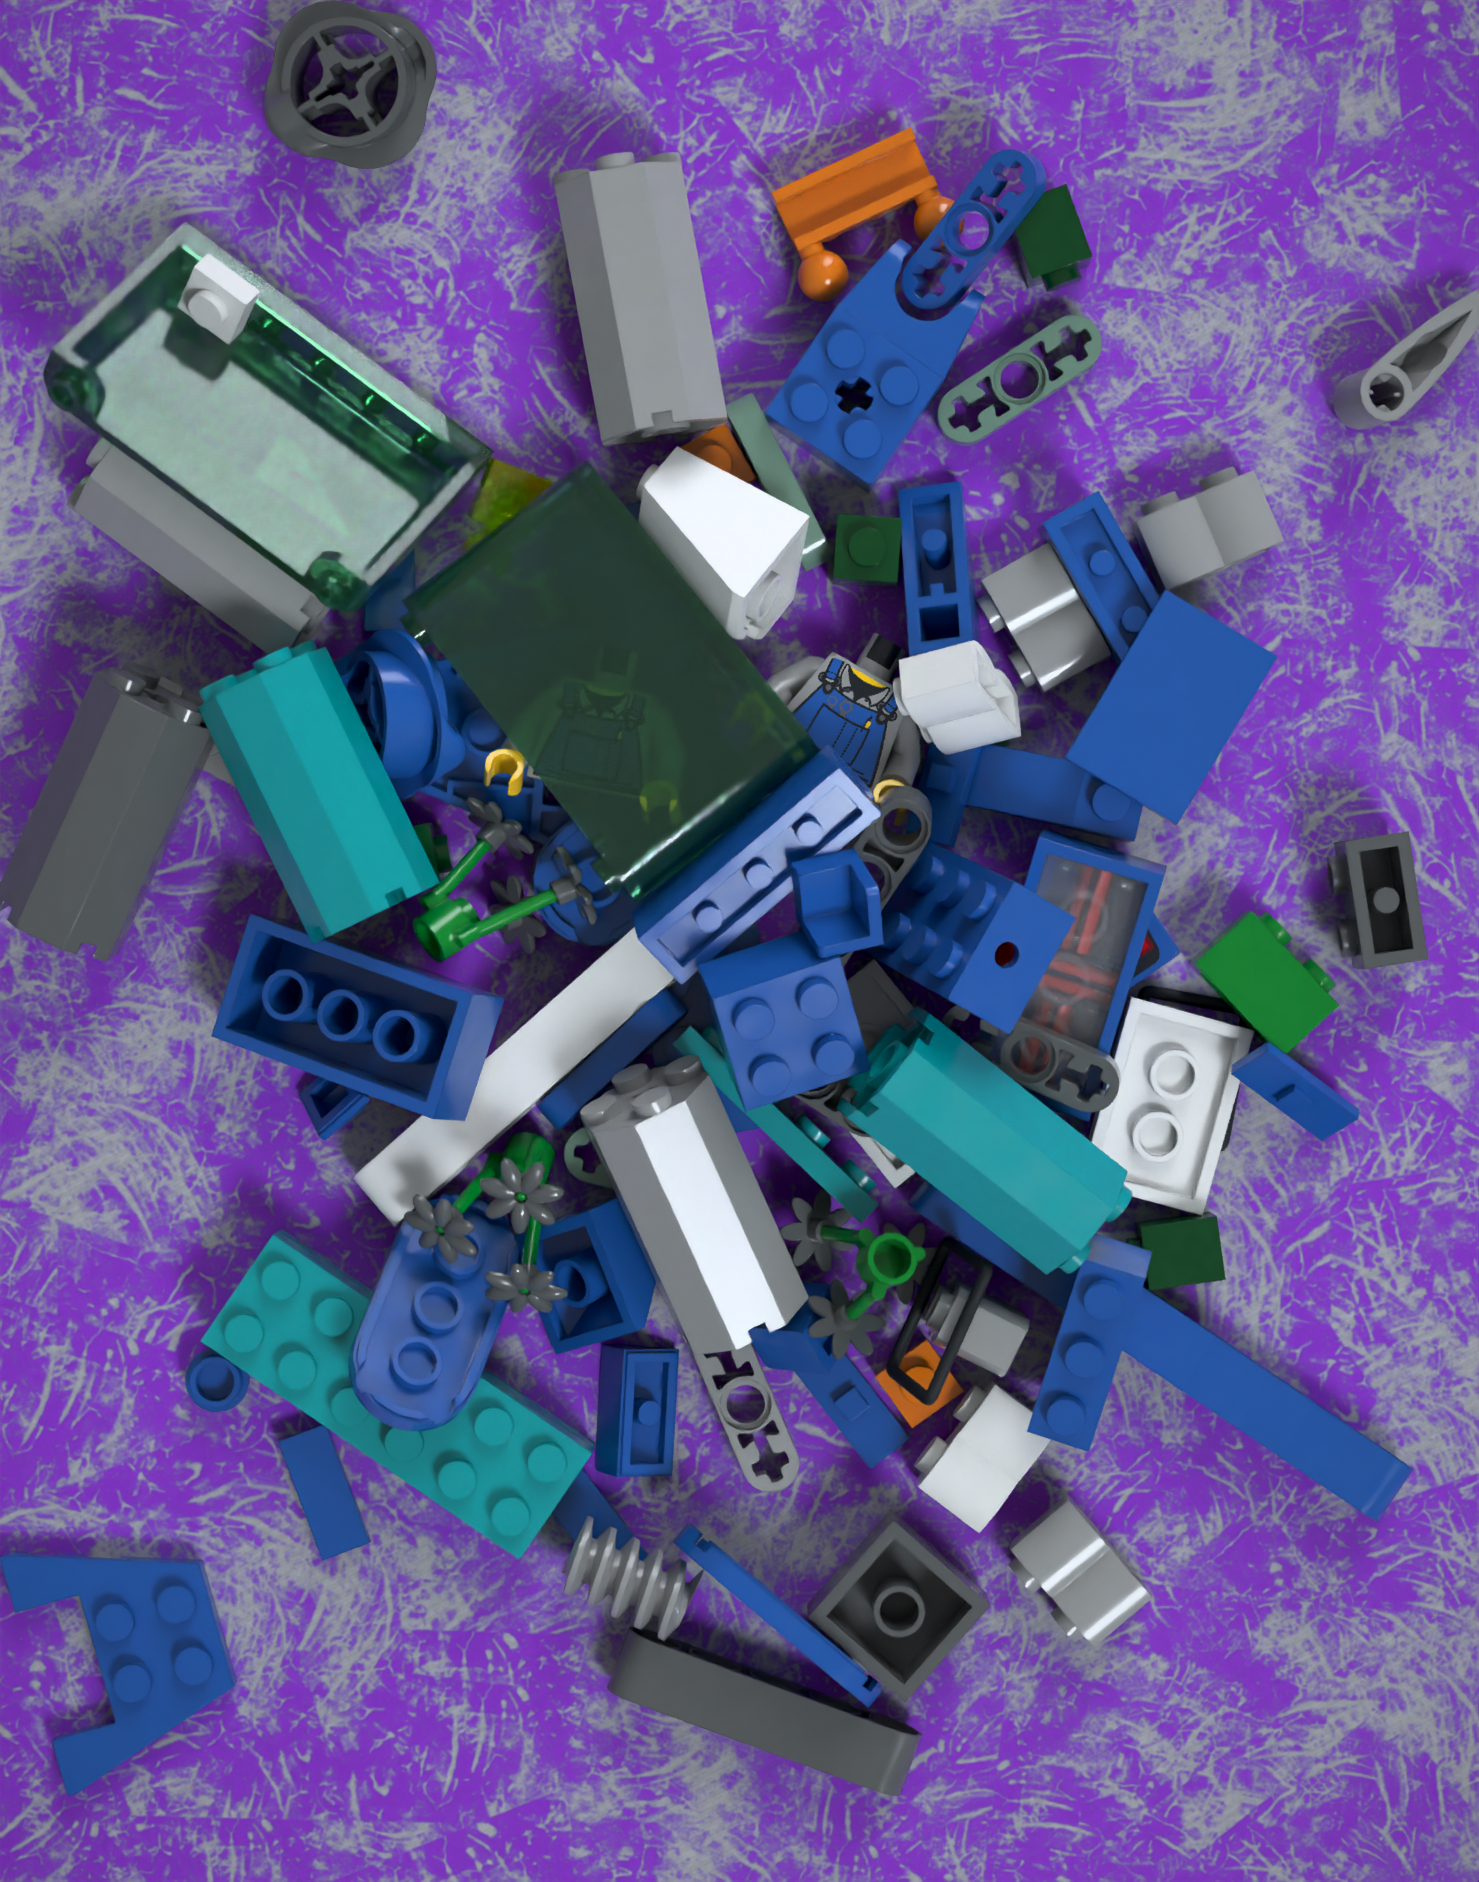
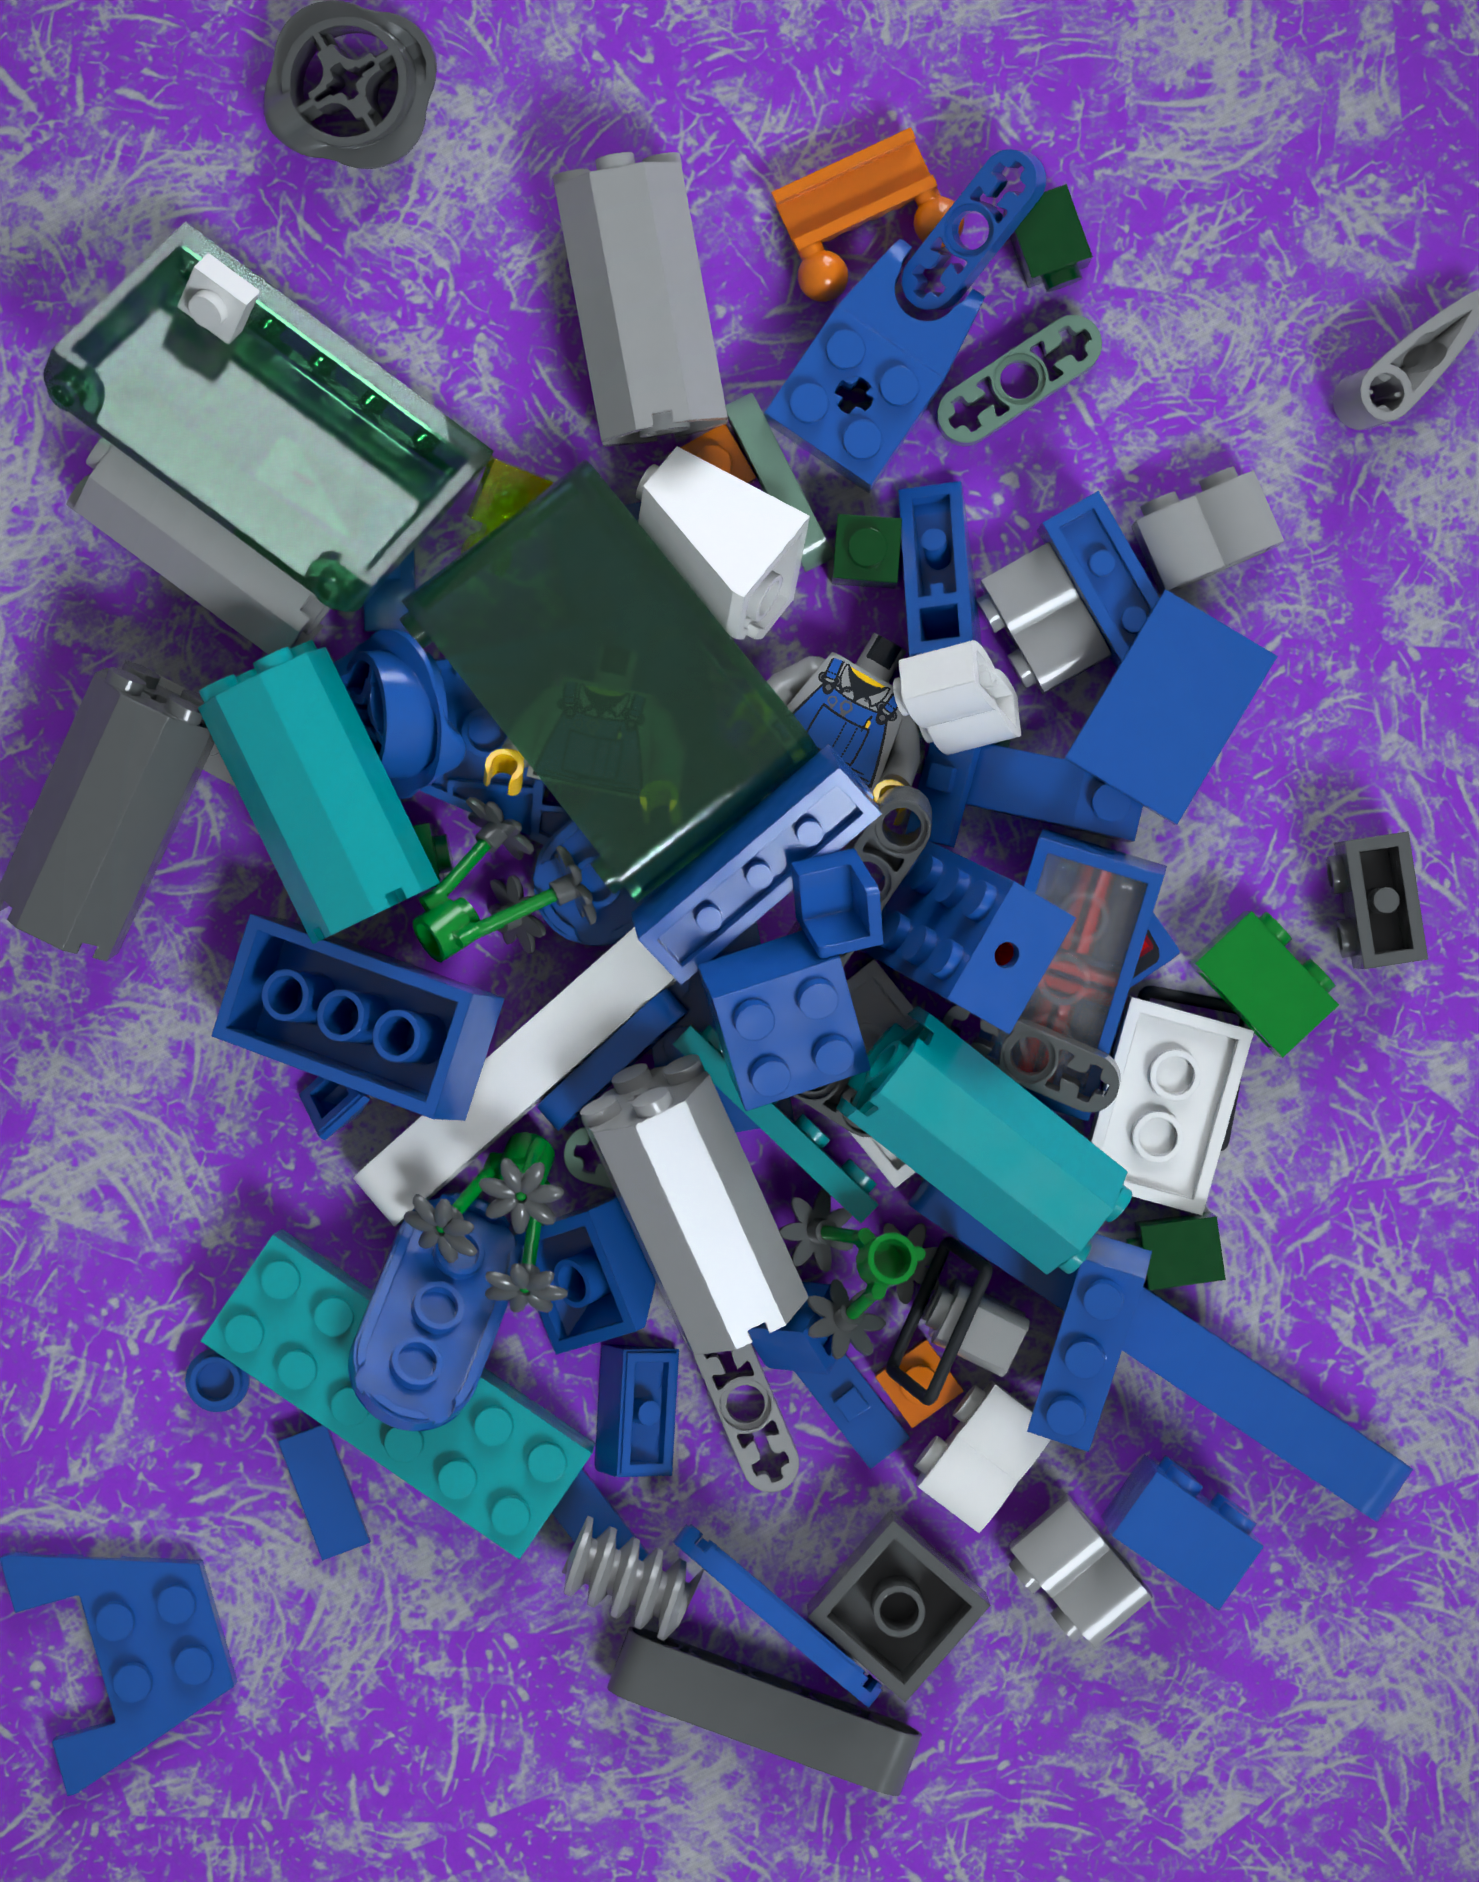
(1181, 1531): none -> blue brick
(1295, 1091): blue piece -> none

